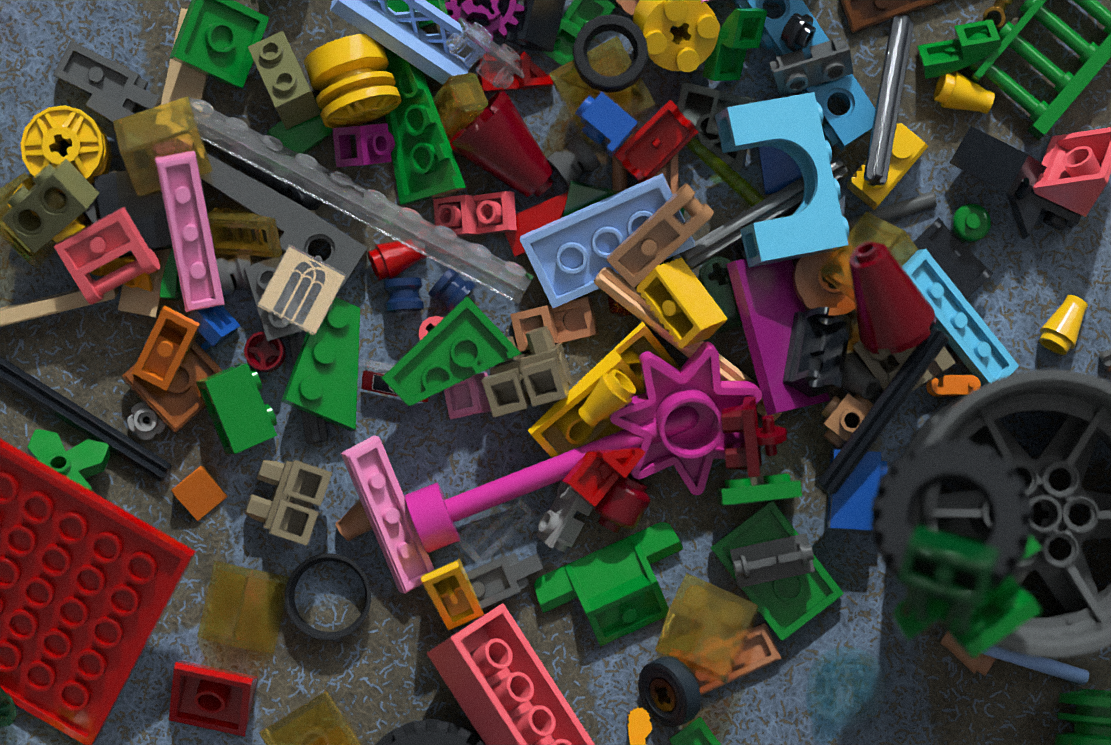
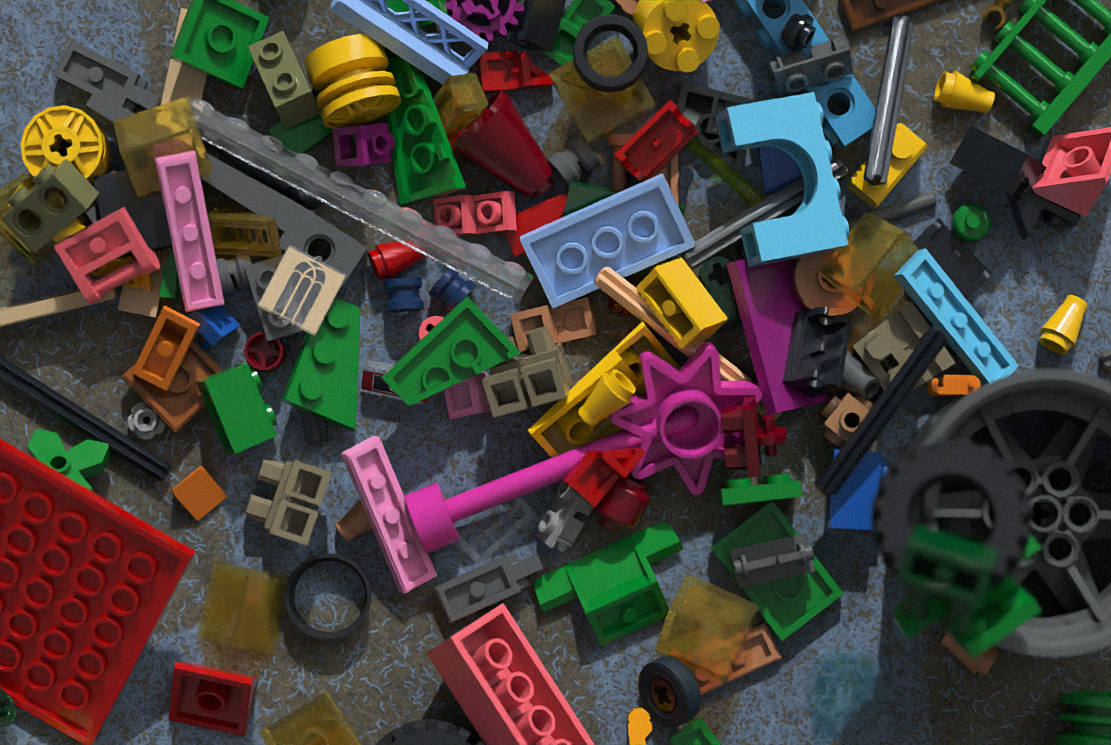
(452, 594): yellow slope -> none
(476, 42): clear hinge -> none
(606, 122): blue brick -> none
(659, 236): medium nougat plate -> none
(740, 31): green slope -> none
(887, 301): dark red cone -> none
(970, 45): green slope -> none
(1040, 664): light blue bar -> none

